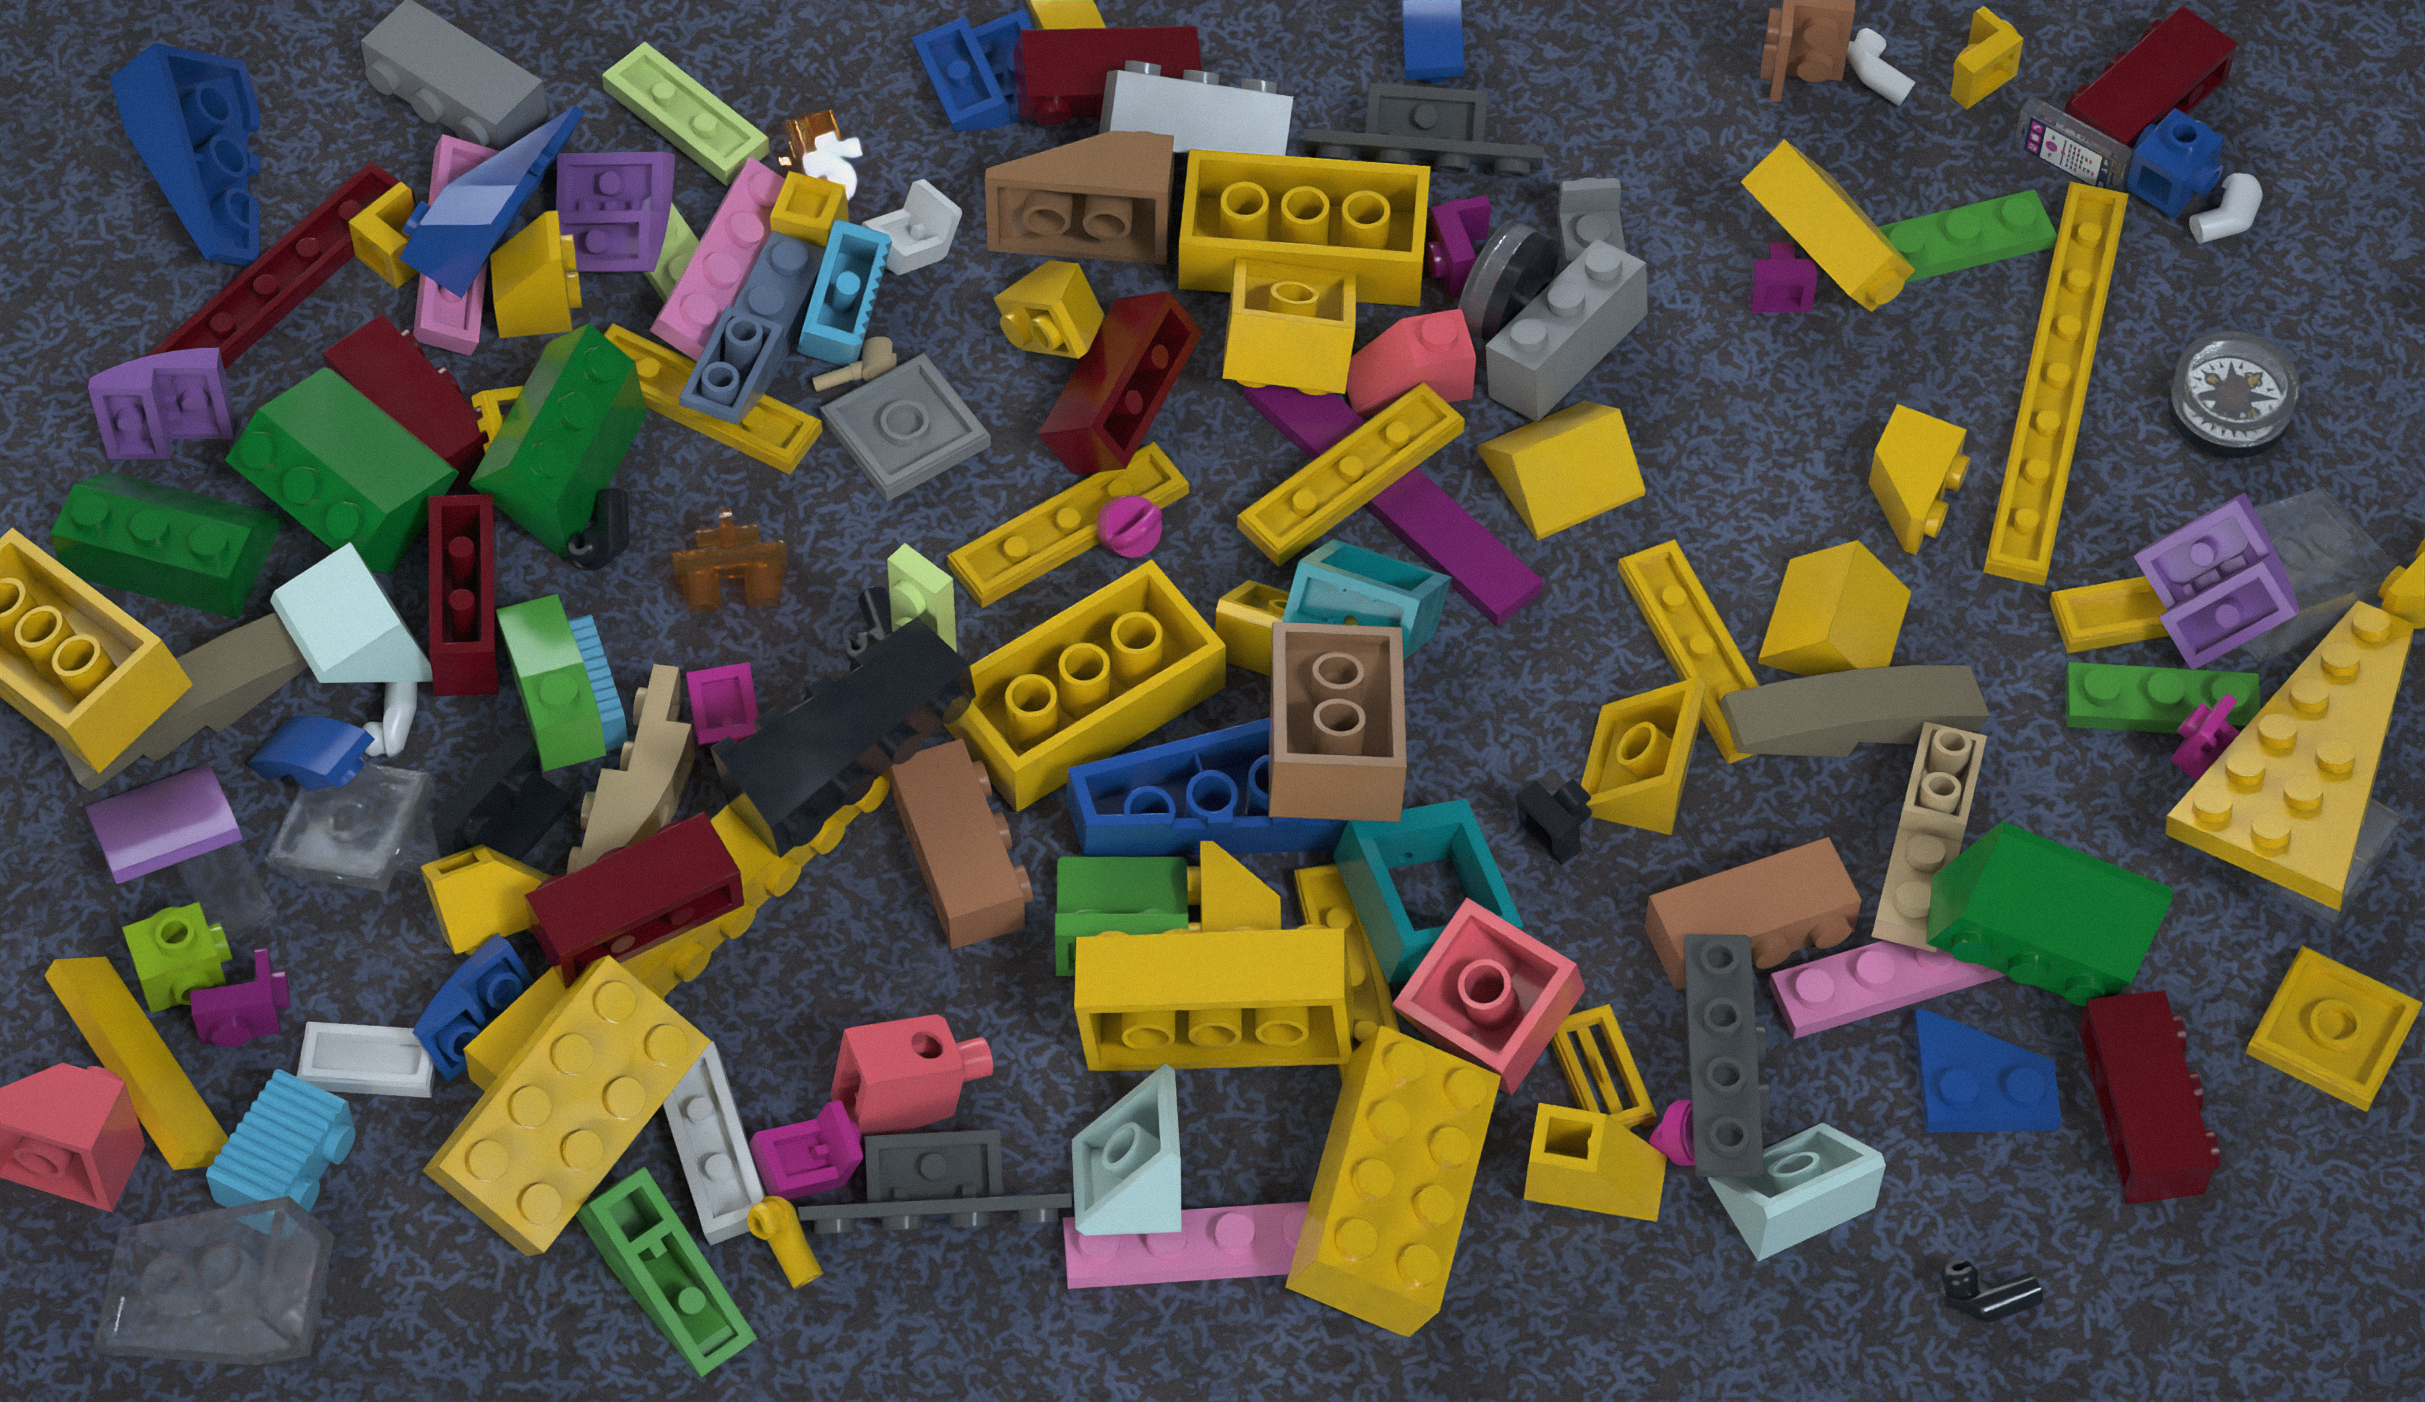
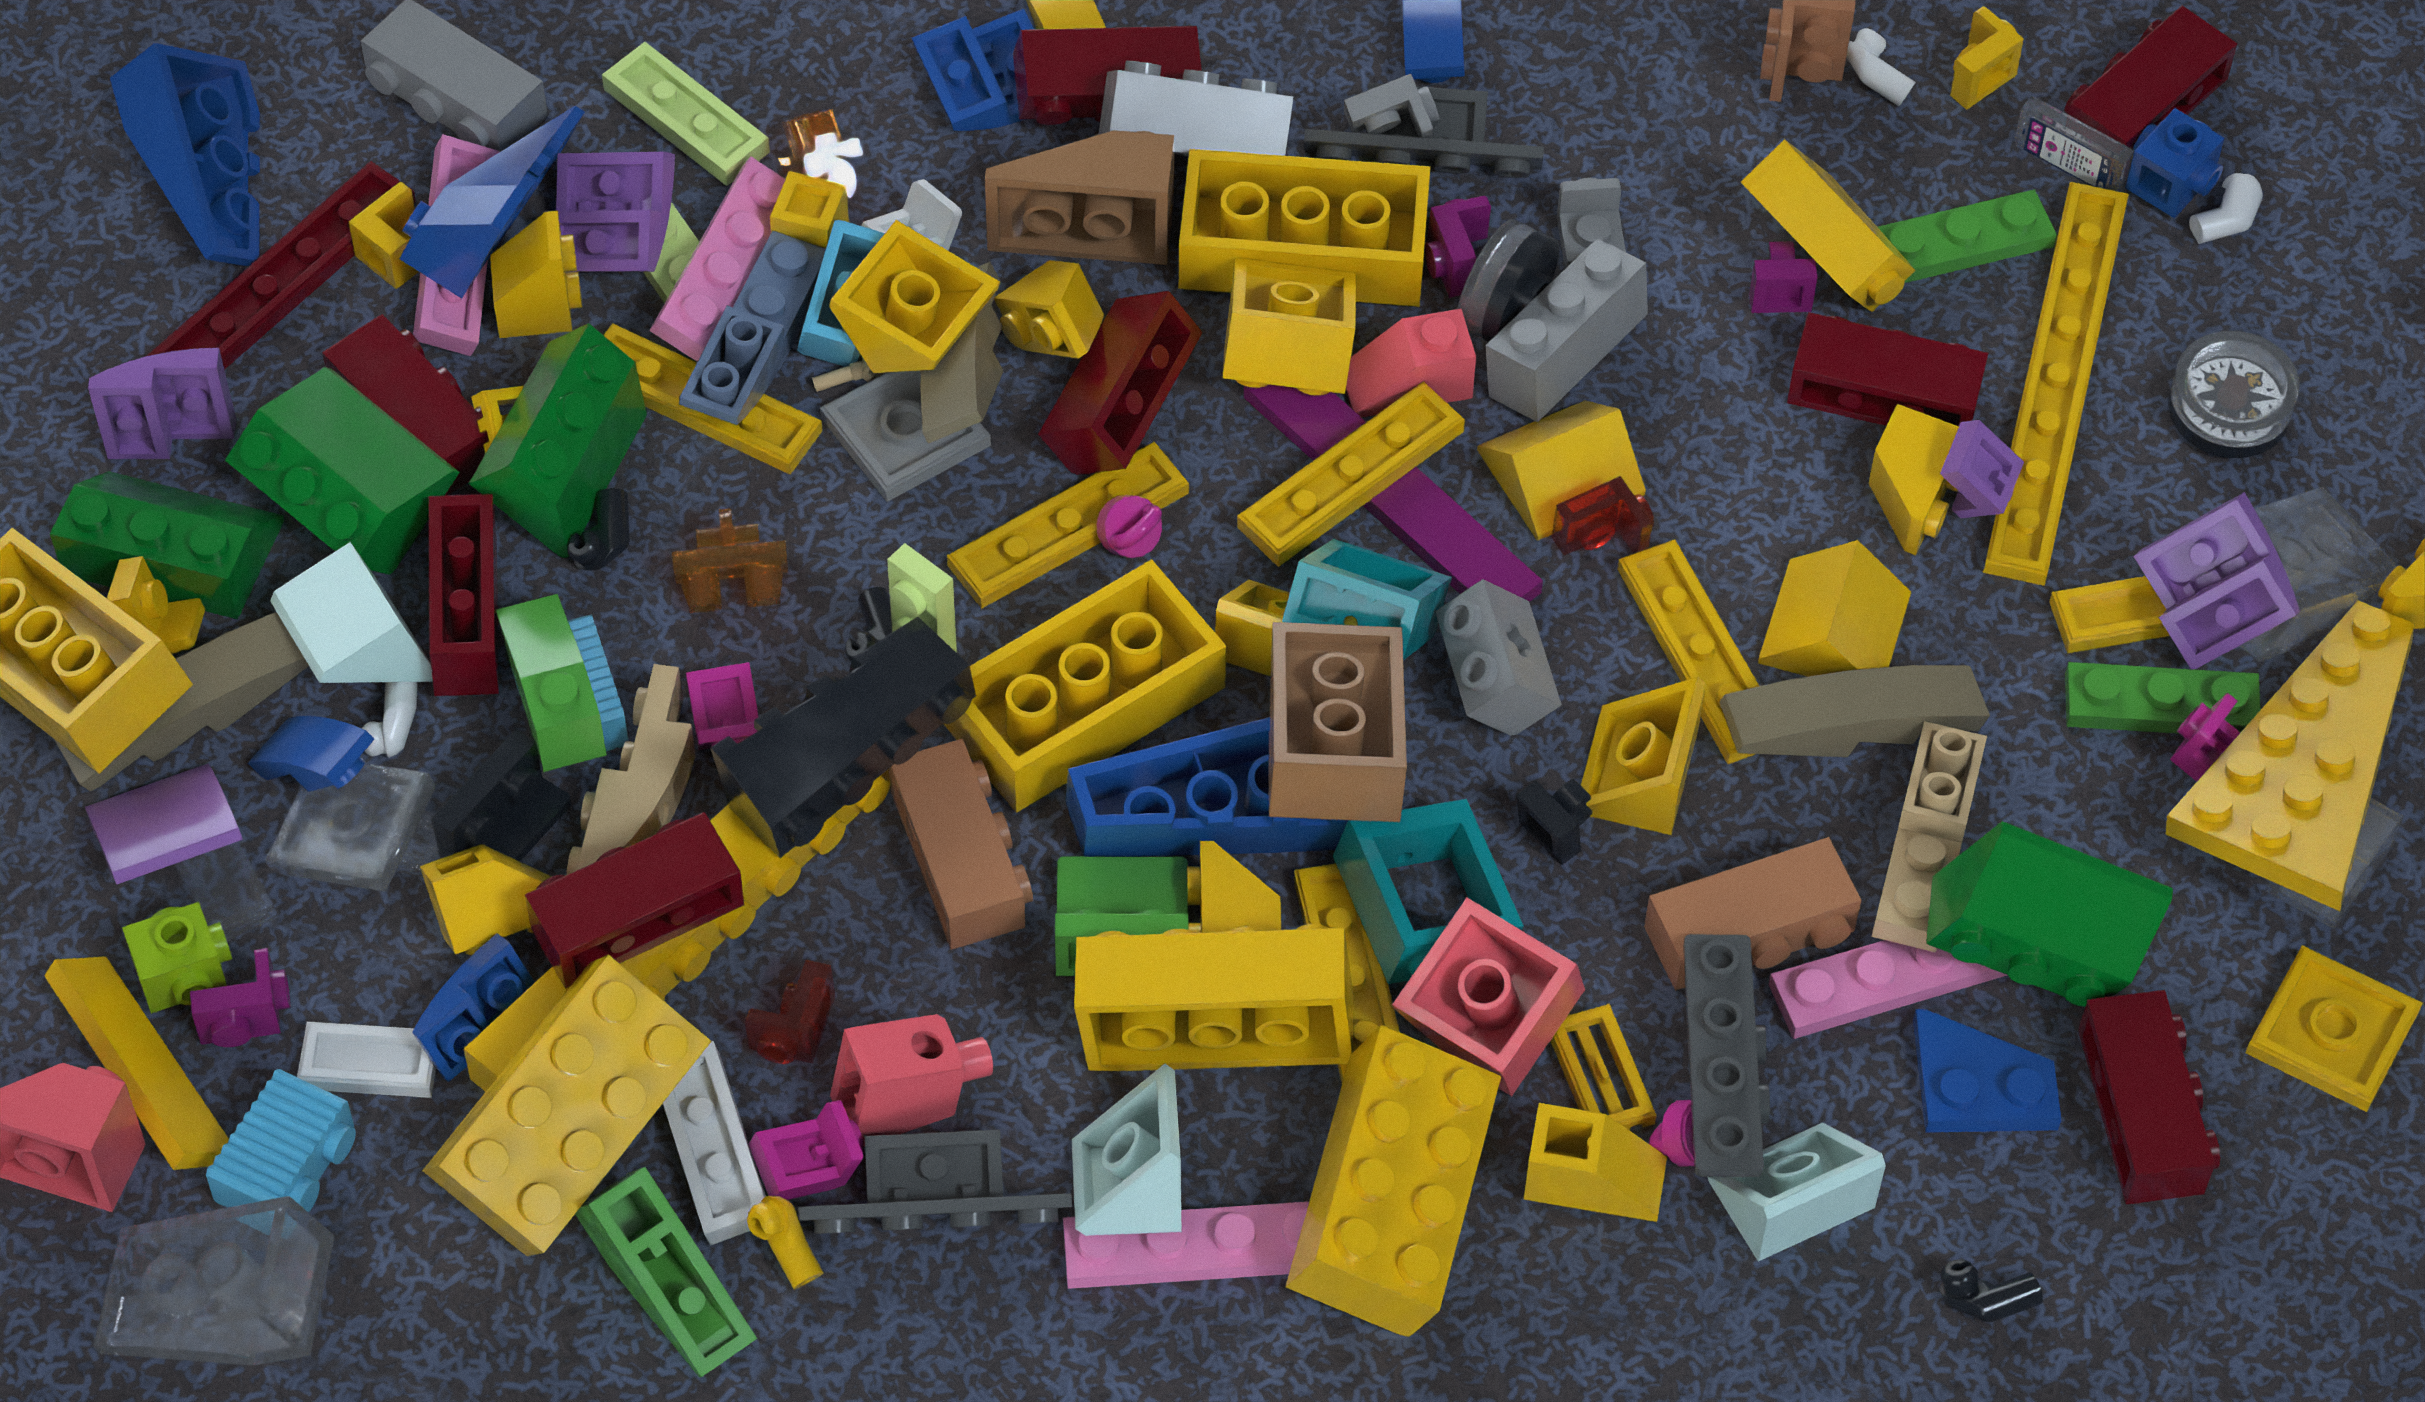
(147, 602): none -> yellow bracket
(801, 1019): none -> clear red bracket
(909, 301): none -> yellow slope
(966, 377): none -> dark tan slope
(1382, 106): none -> light grey bracket
(1498, 658): none -> light grey brick
(1598, 513): none -> clear red bracket
(1871, 369): none -> dark red brick
(1981, 471): none -> medium lavender bracket

